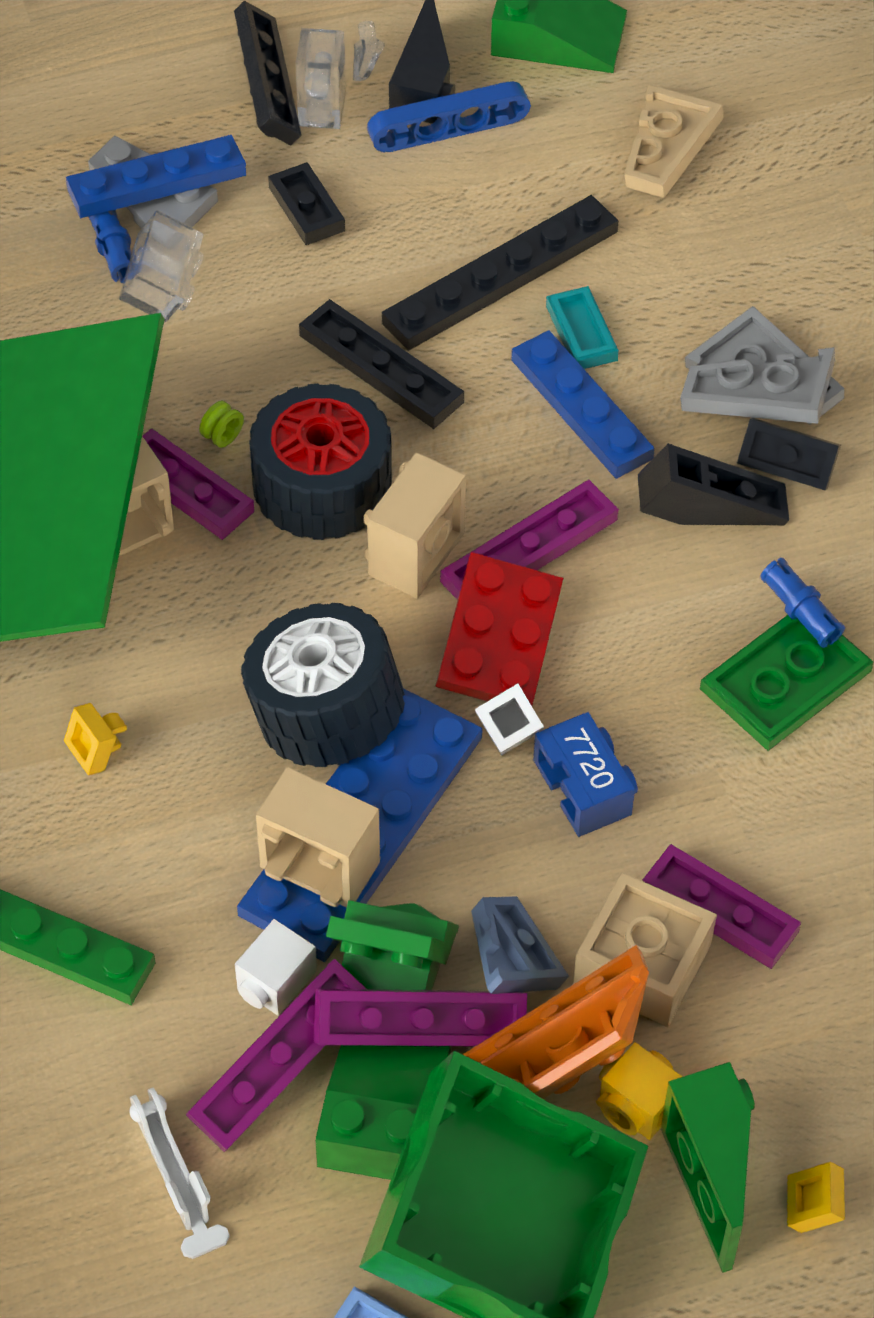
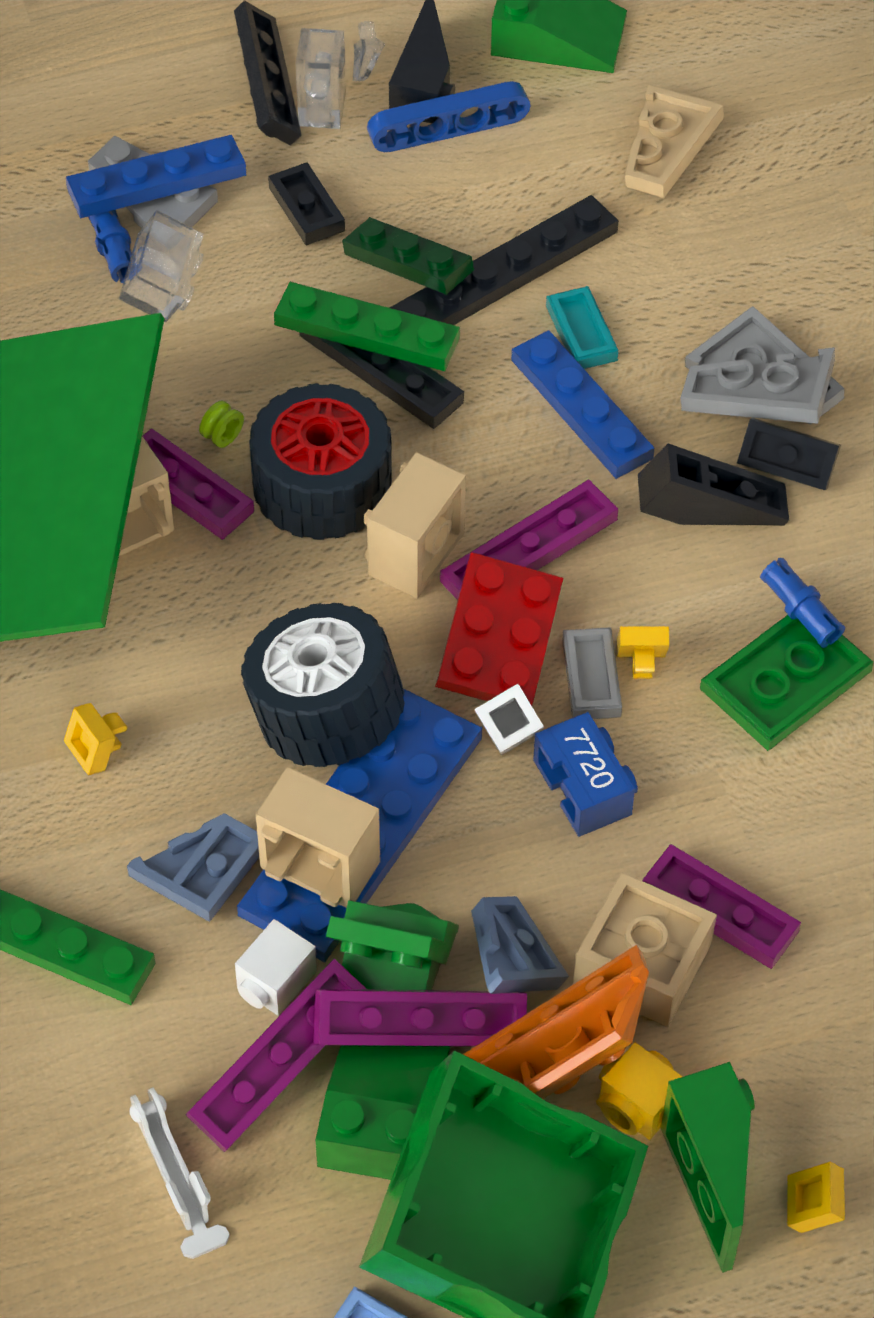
(201, 865): none -> sand blue wing
(367, 326): none -> green plate
(408, 255): none -> dark green plate
(592, 673): none -> light grey tile
(643, 645): none -> yellow tile

